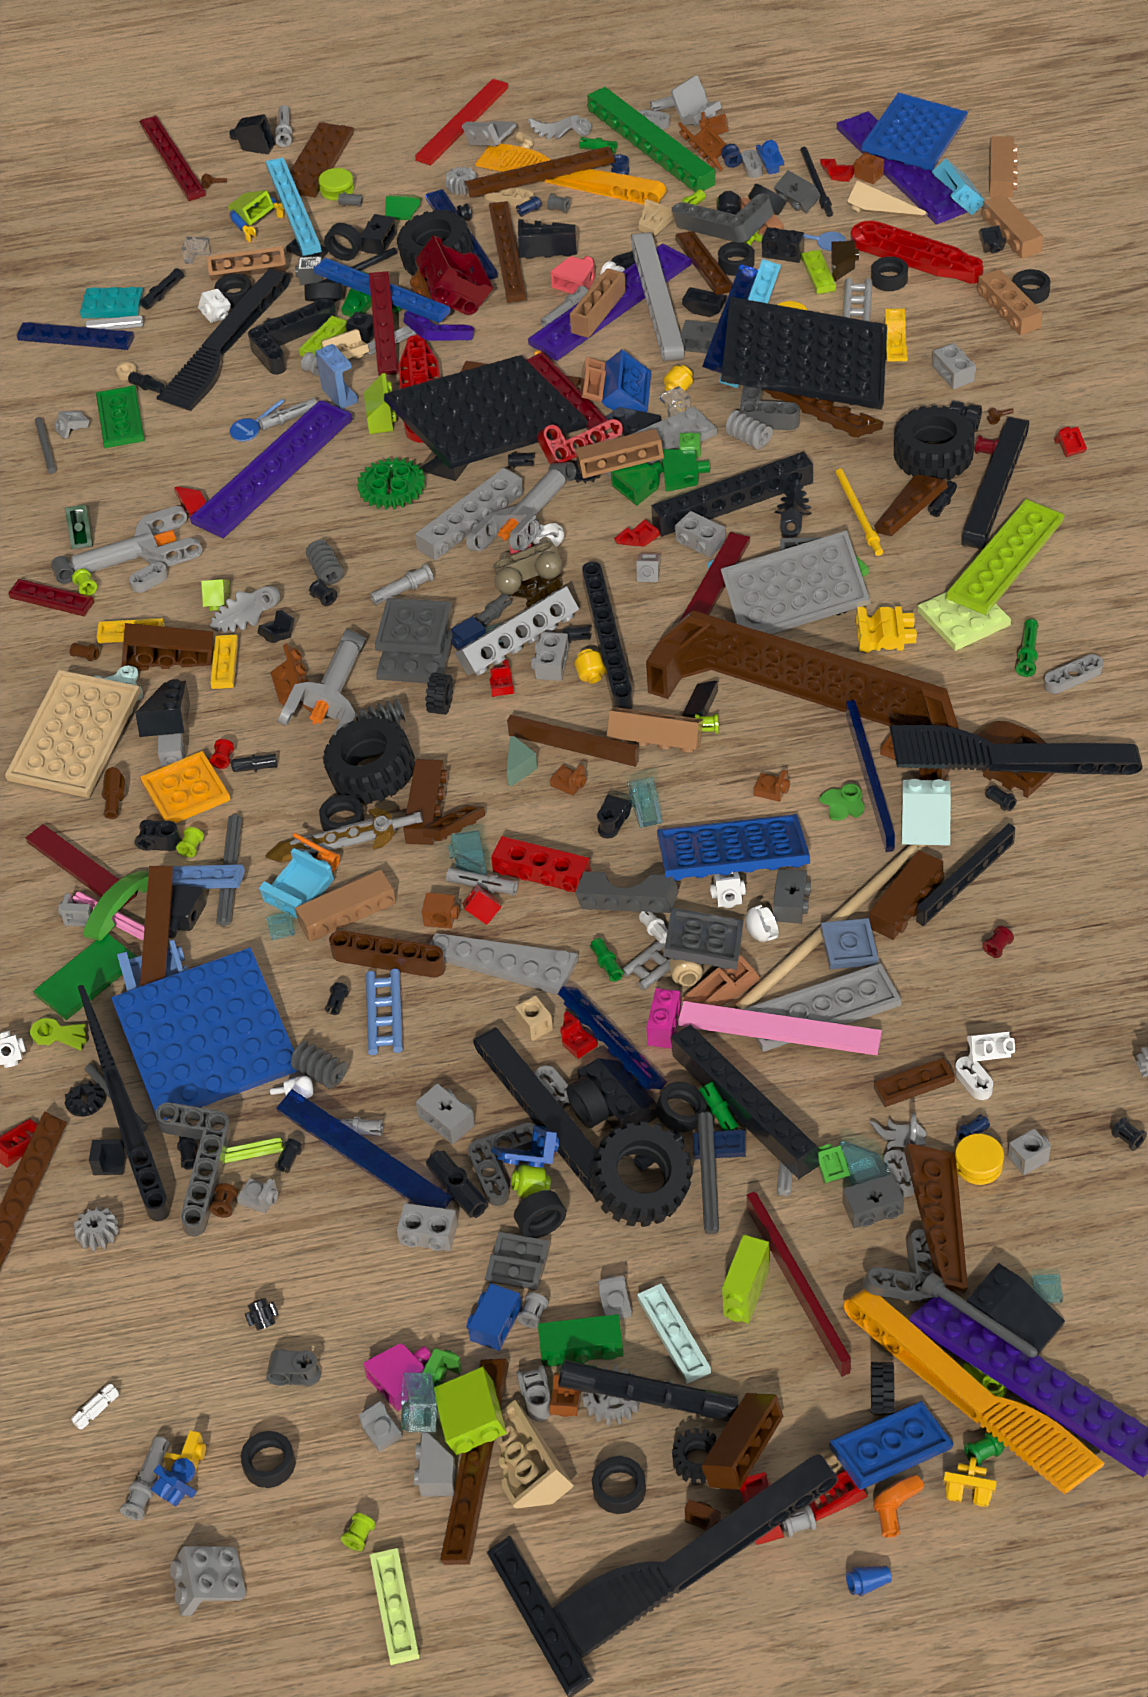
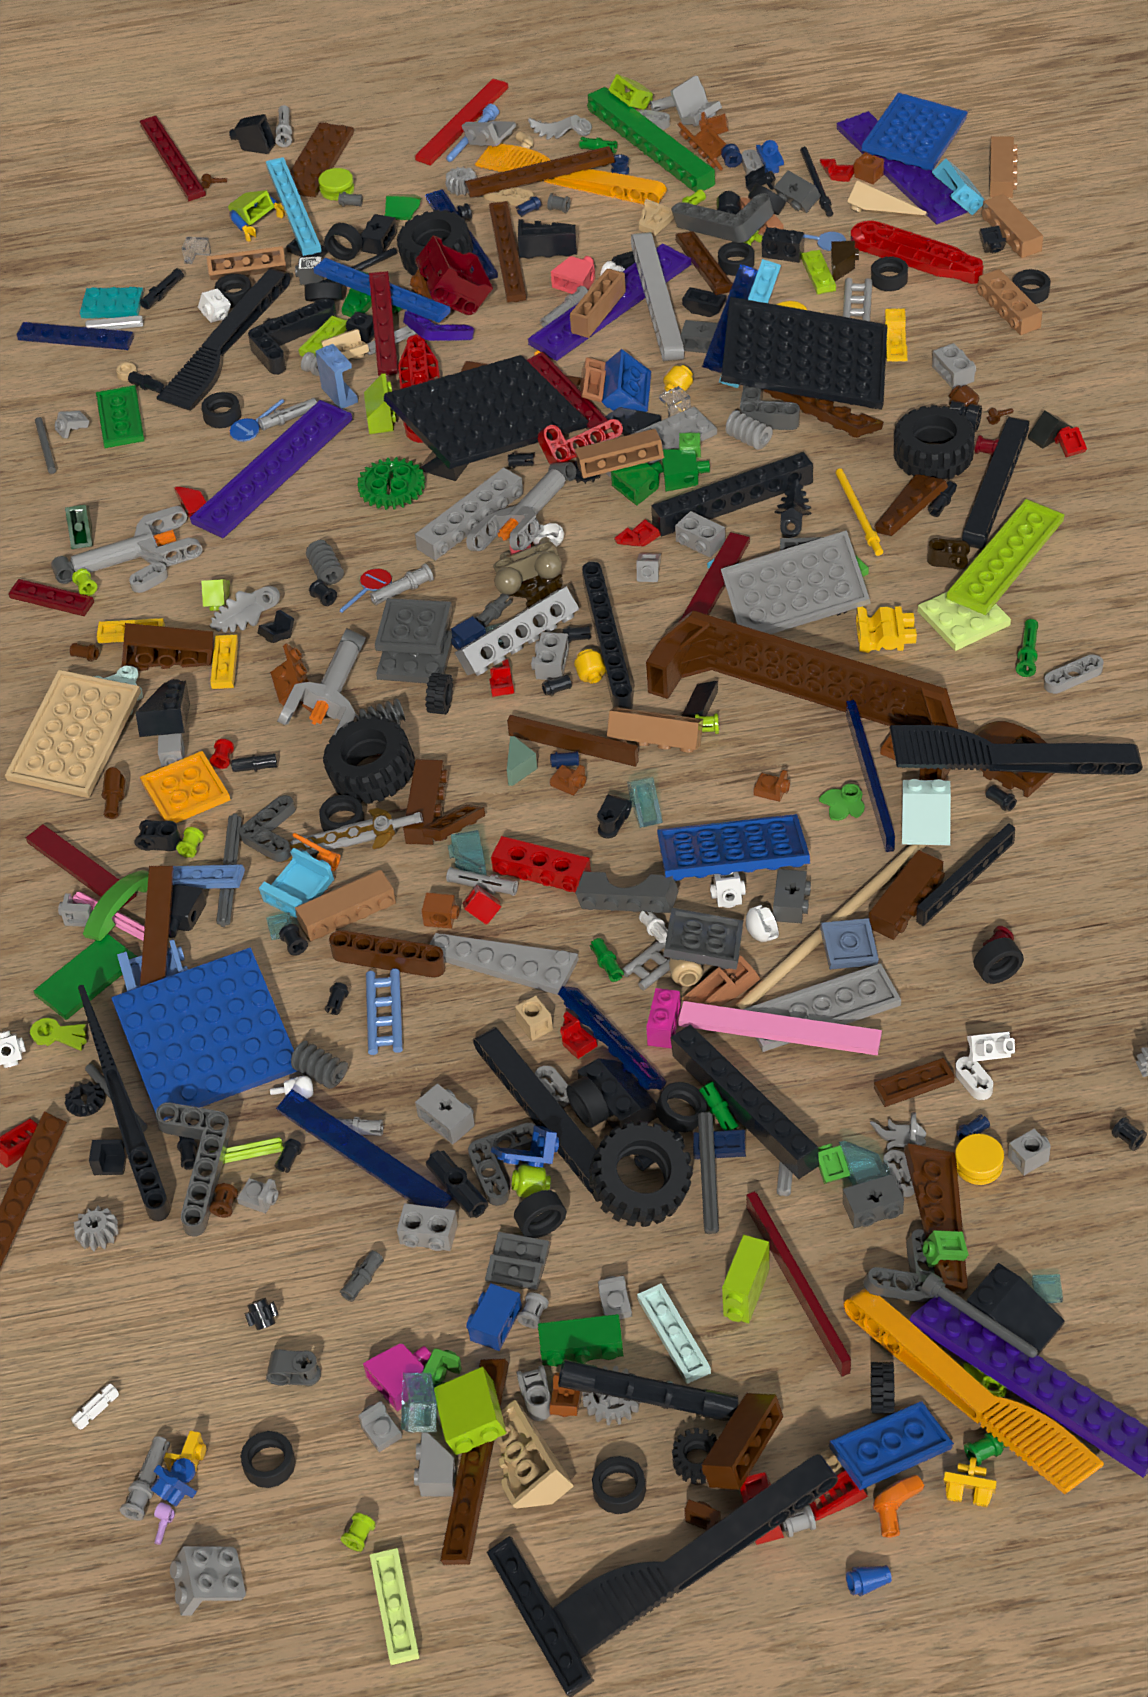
(166, 1515): none -> lavender hand
(219, 400): none -> black tyre
(256, 831): none -> dark grey beam
(294, 941): none -> black bush
(361, 1276): none -> dark grey pin
(370, 580): none -> red piece
(490, 112): none -> medium blue piece
(556, 685): none -> black pin
(566, 759): none -> dark blue pin
(637, 96): none -> lime torso
(760, 176): none -> black bracket
(944, 1246): none -> bright green bracket
(946, 553): none -> dark brown piece
(964, 394): none -> reddish brown head
(992, 952): none -> black tyre
(1046, 429): none -> pearl dark grey slope

